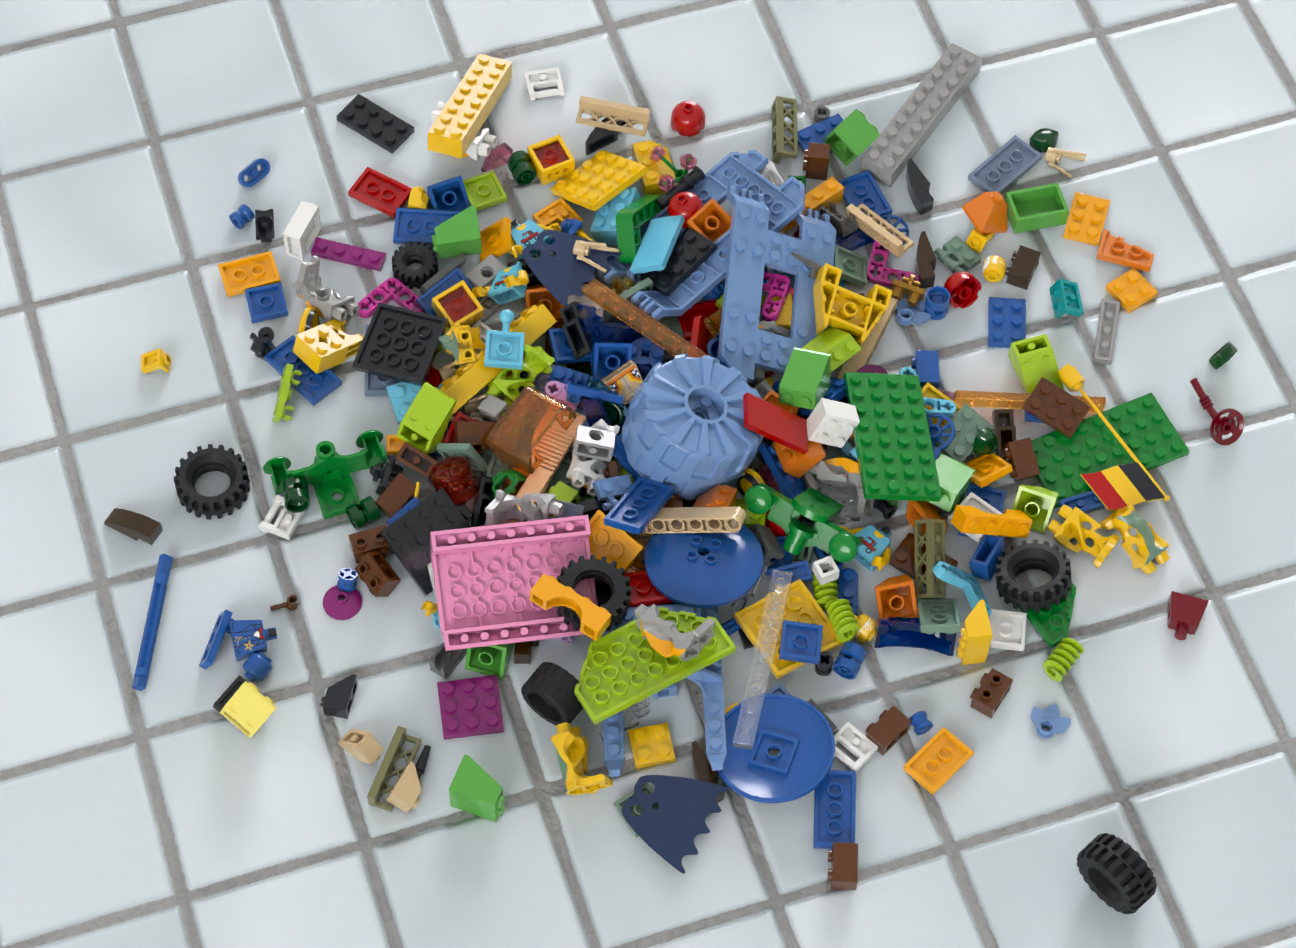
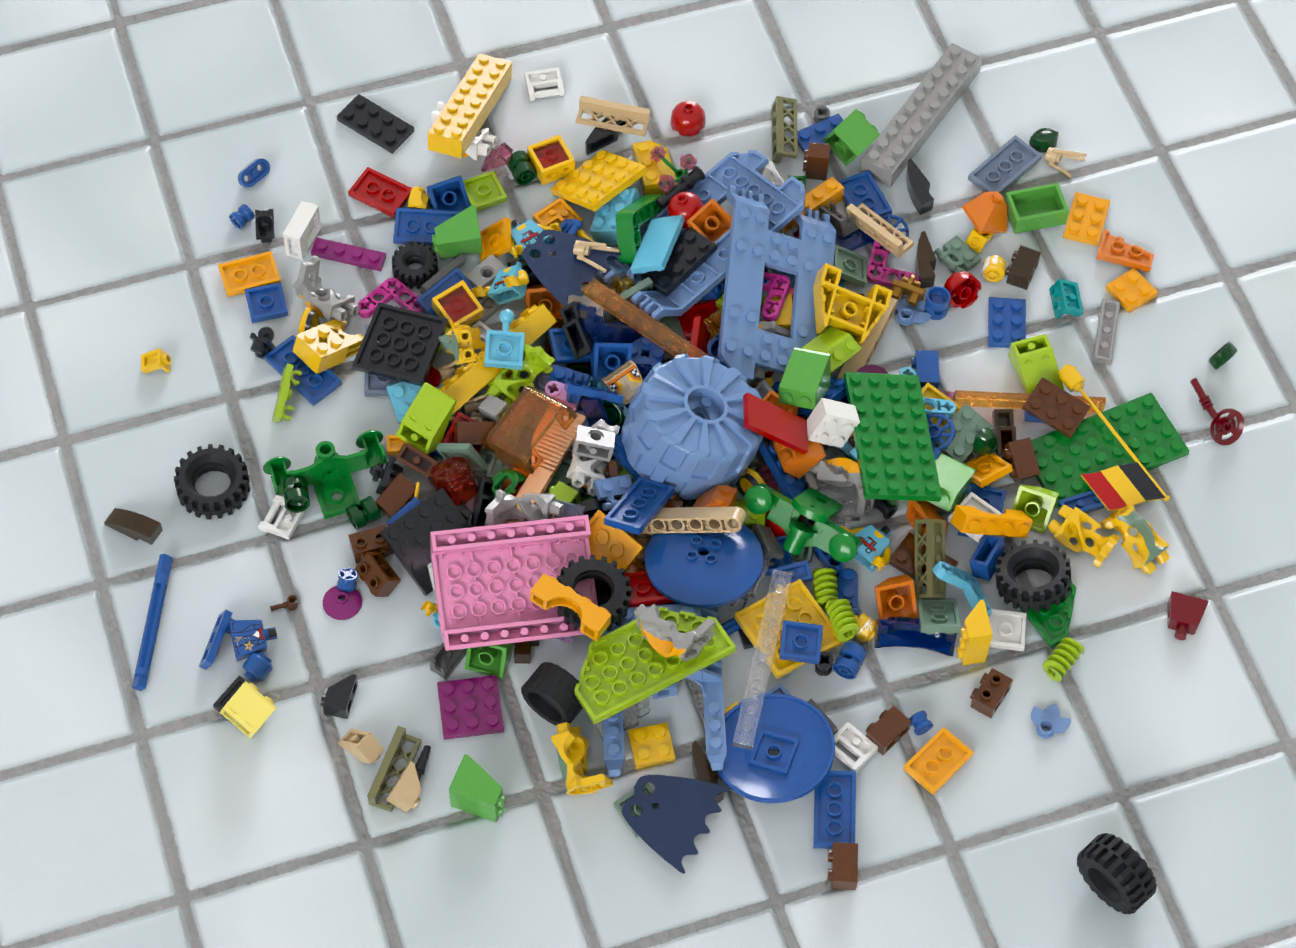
(814, 267): dark grey bar -> none
(825, 570): white plate -> none

